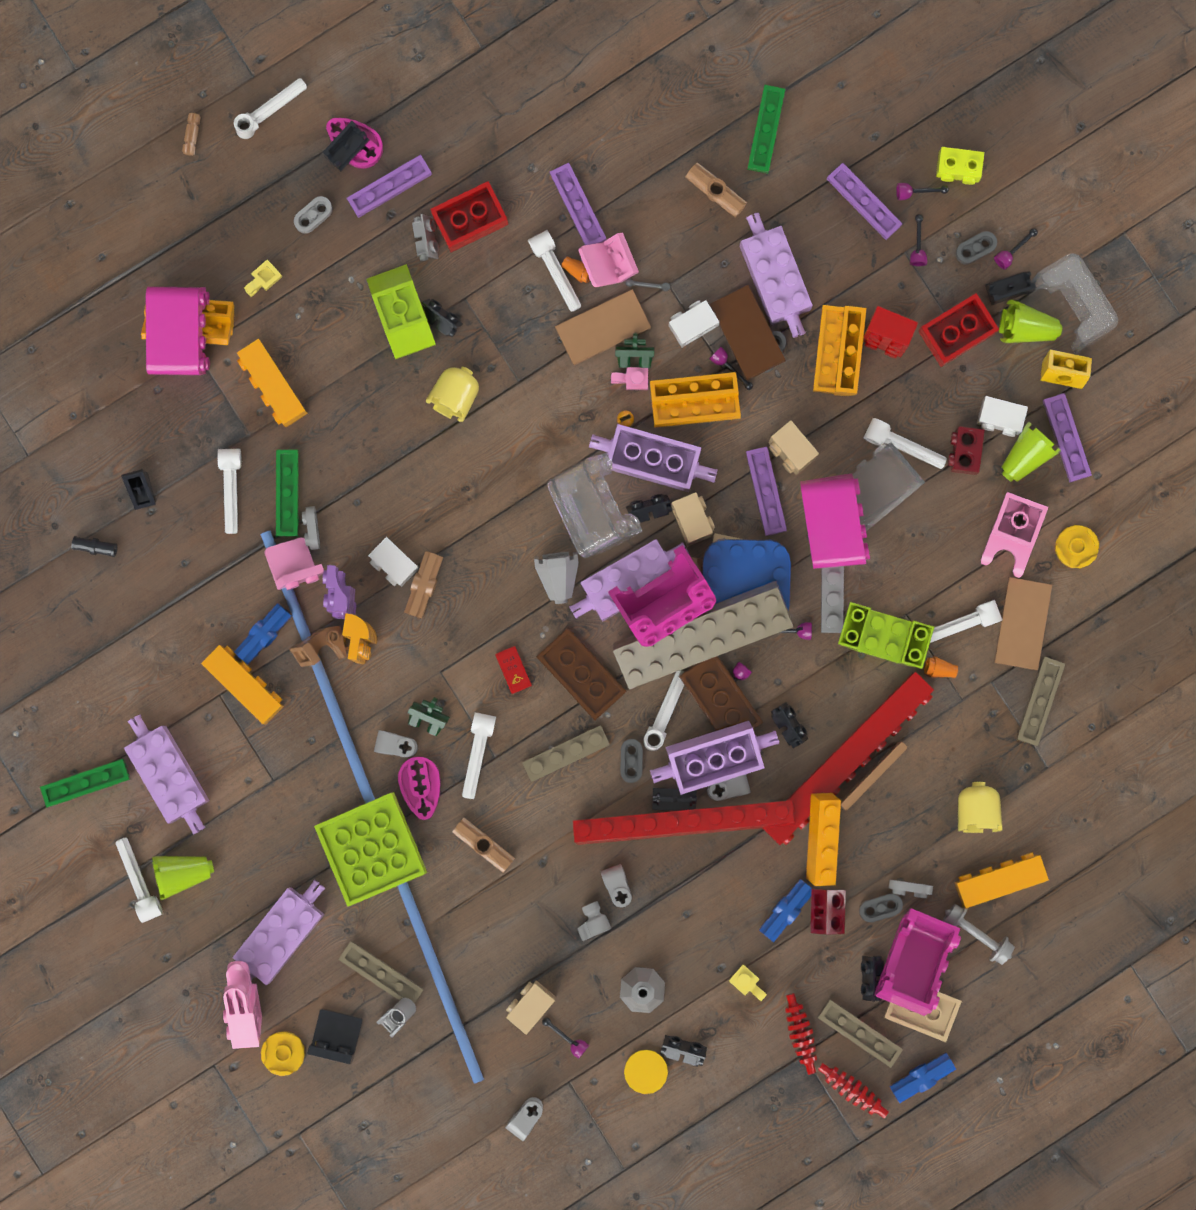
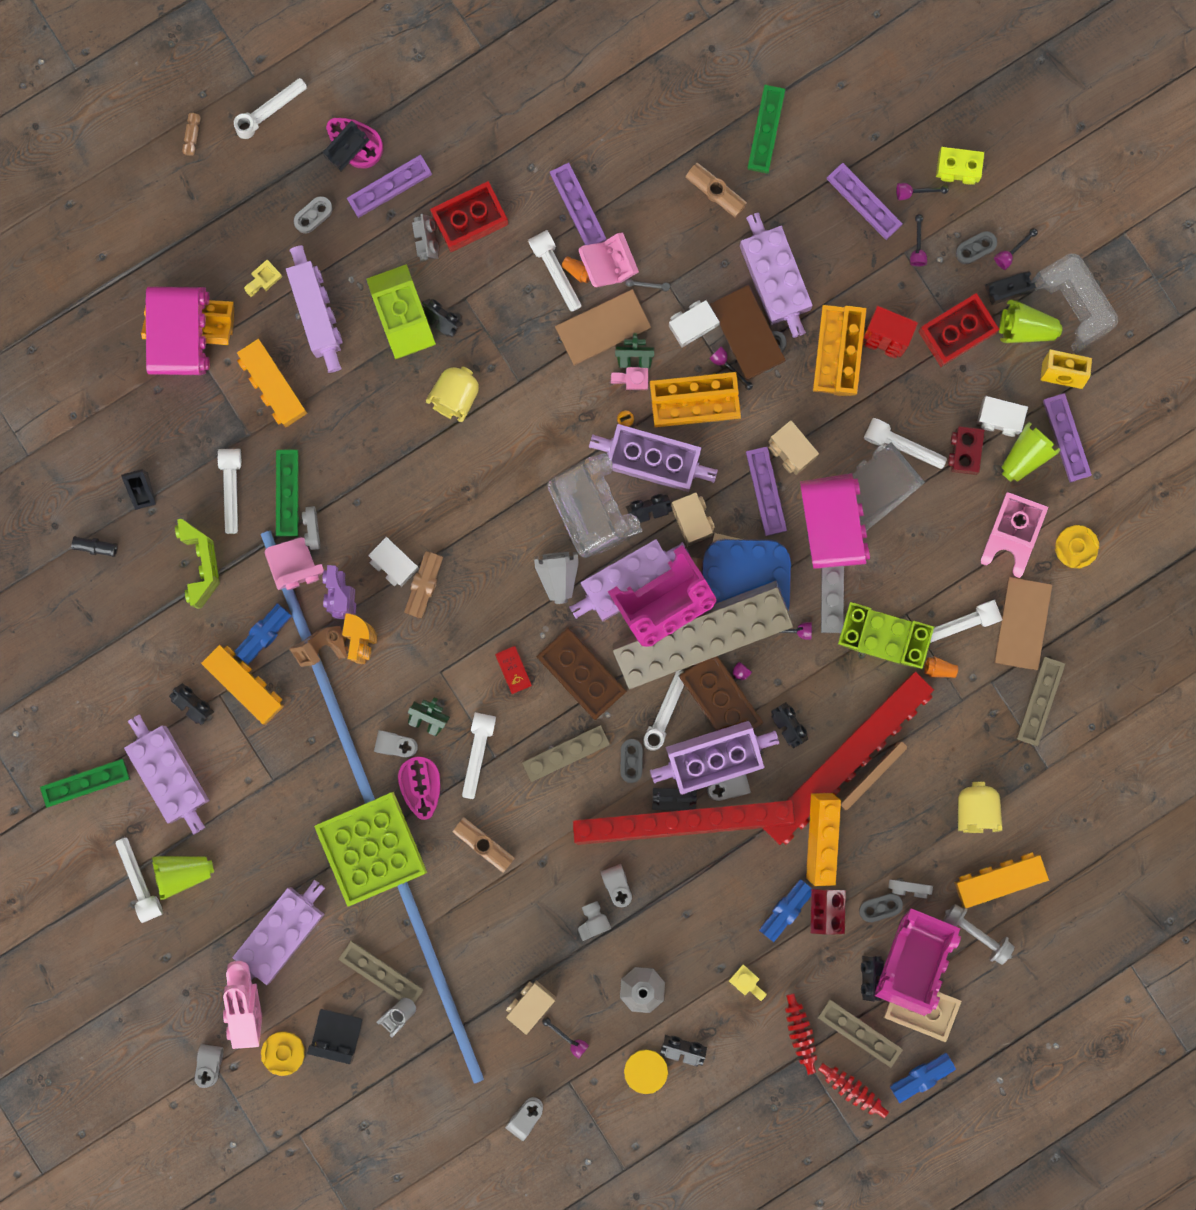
(199, 709): none -> black hinge
(200, 592): none -> lime slope
(209, 1061): none -> light grey piece
(313, 309): none -> lavender brick

